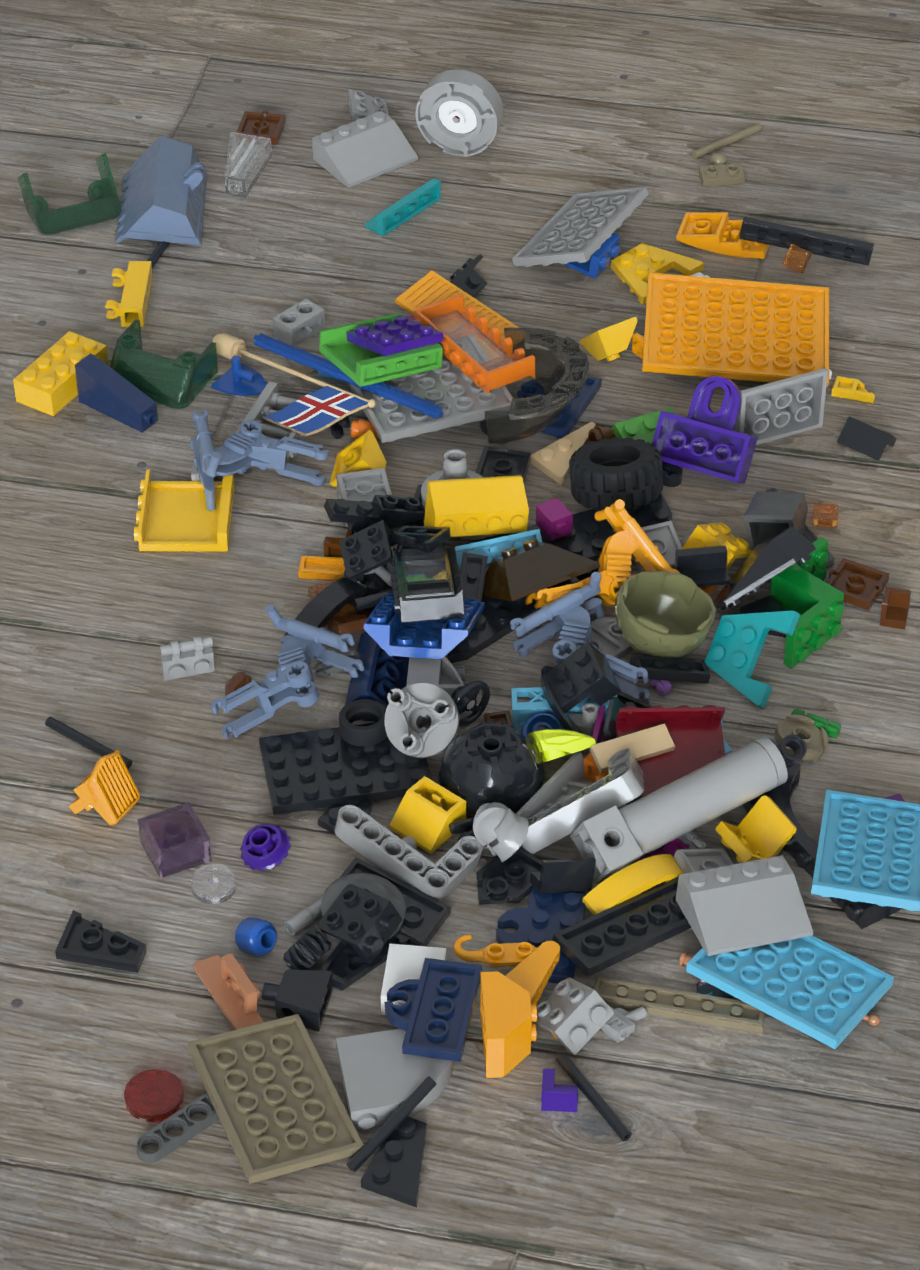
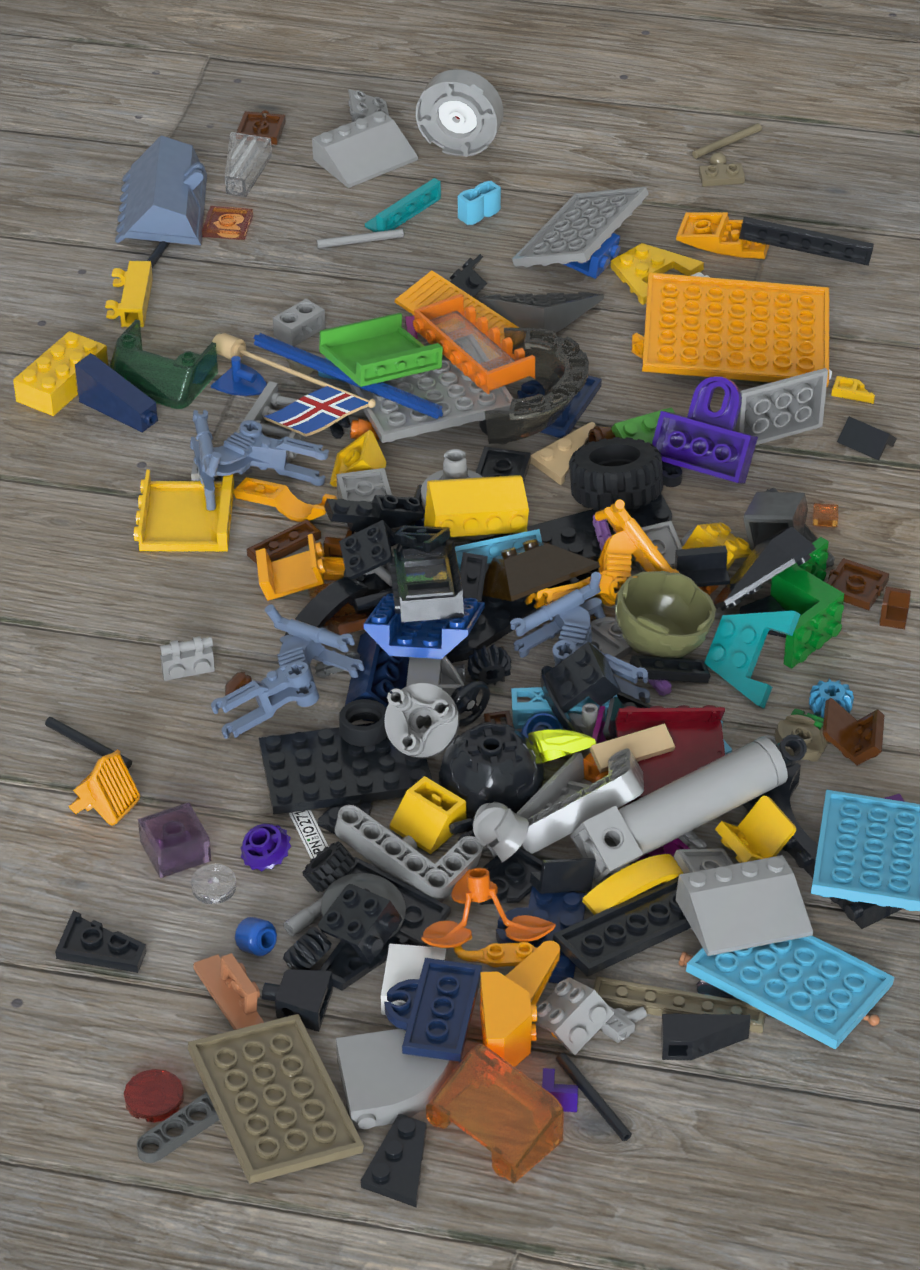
(101, 207): clear green windscreen -> none
(227, 222): none -> clear orange tile
(281, 498): none -> light orange piece
(286, 541): none -> reddish brown tile
(291, 573): none -> light orange panel
(309, 832): none -> white sticker
(328, 866): none -> black tyre
(360, 238): none -> light grey bar
(391, 1124): black piece -> none
(394, 336): dark purple plate -> none
(477, 887): none -> orange plant
(479, 202): none -> medium azure brick
(489, 664): none -> black gear
(499, 1111): none -> clear orange windscreen
(542, 311): none -> dark grey slope
(554, 519): magenta brick -> none
(602, 531): none -> medium lavender axle
(610, 341): yellow slope -> none
(700, 1034): none -> black slope
(797, 258): clear orange tile -> none
(829, 689): none -> dark azure gear
(854, 738): none -> reddish brown bracket

